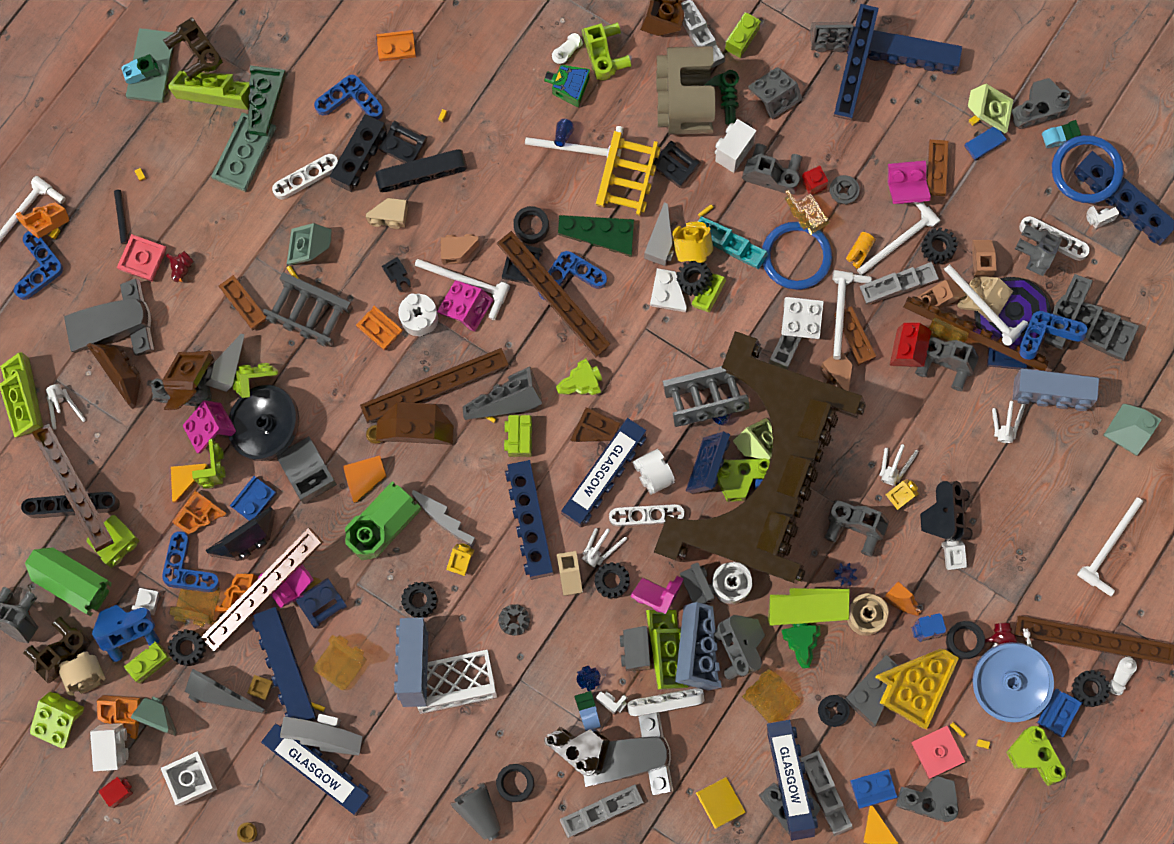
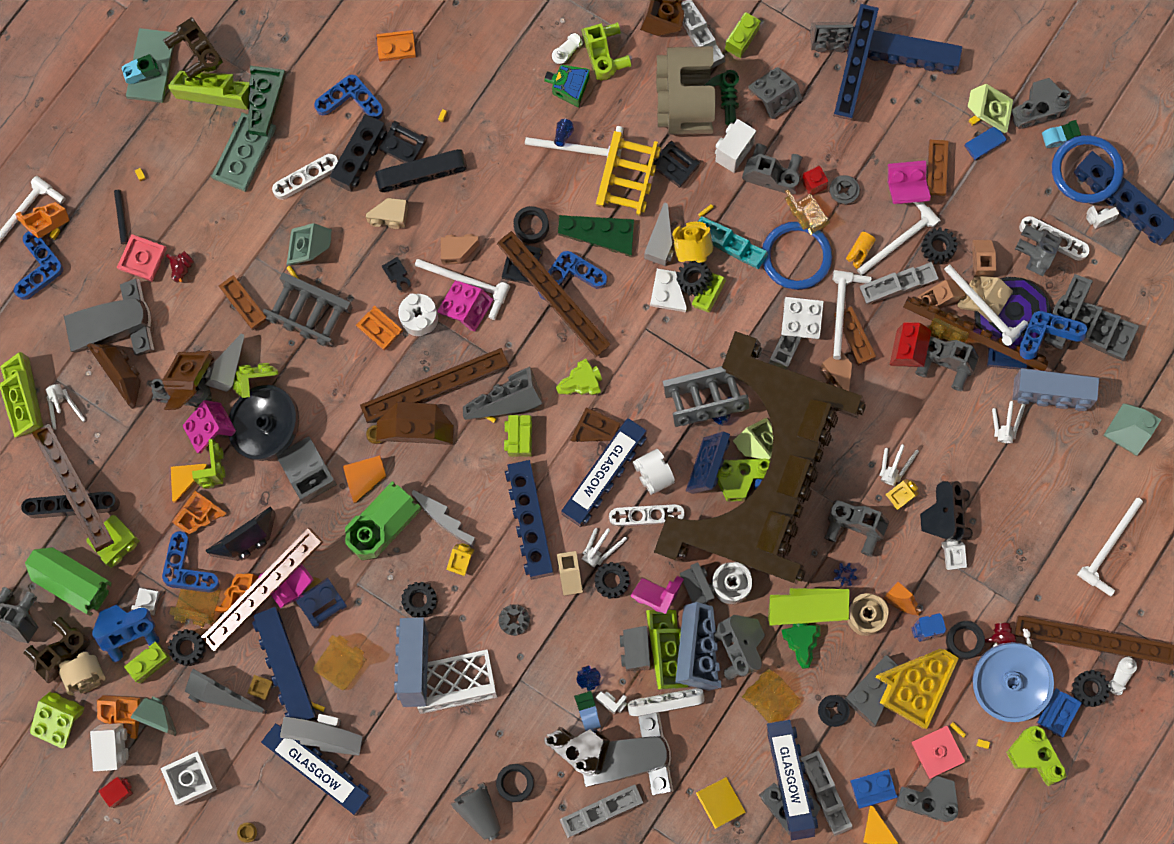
(253, 498): blue plate -> none

